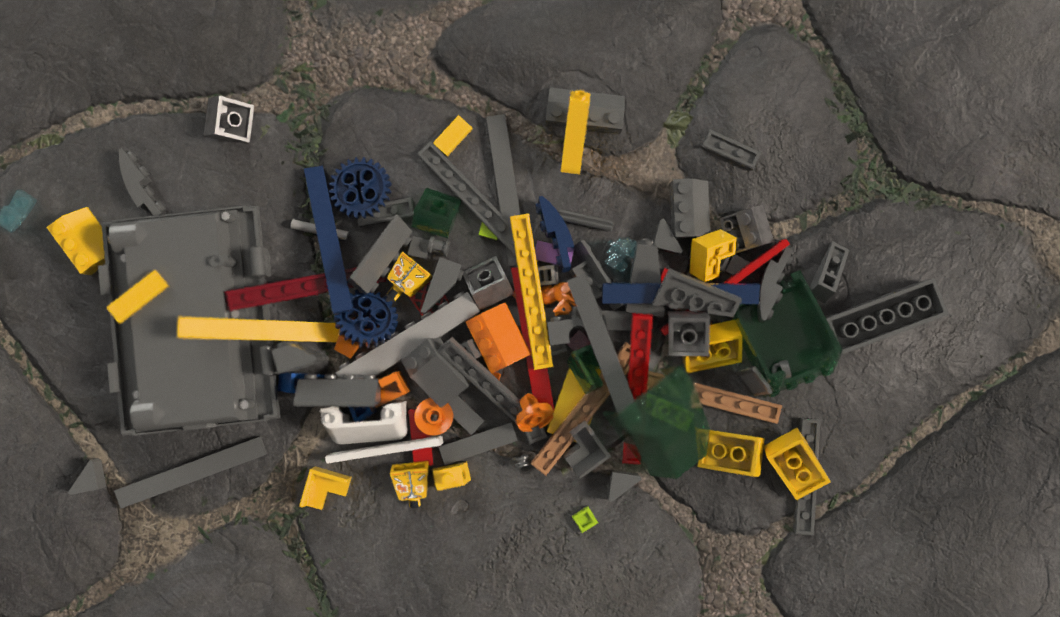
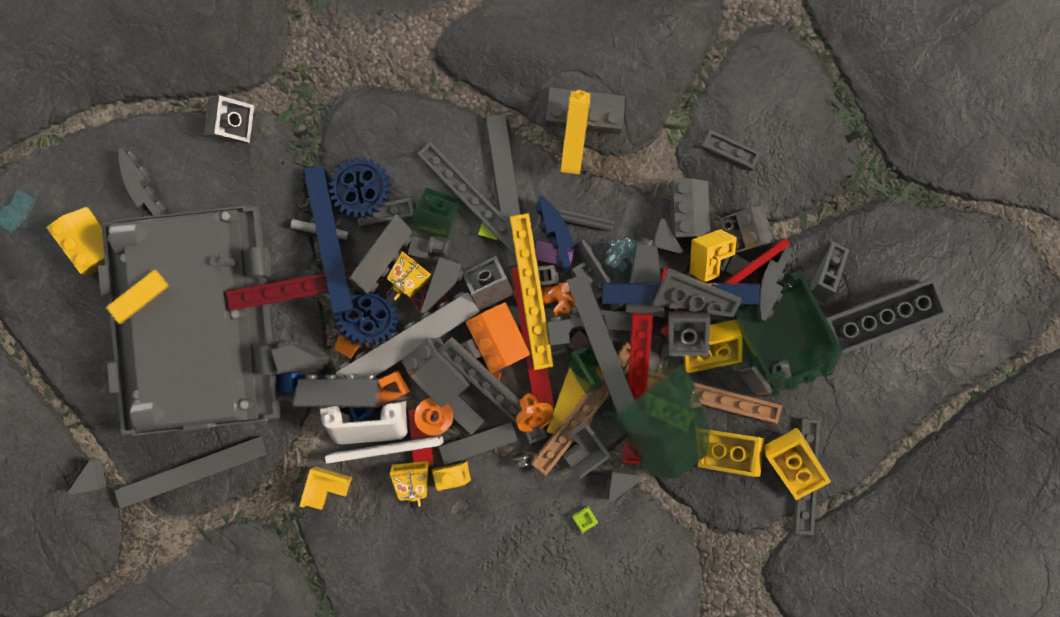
(256, 330): yellow tile -> none
(452, 135): yellow tile -> none

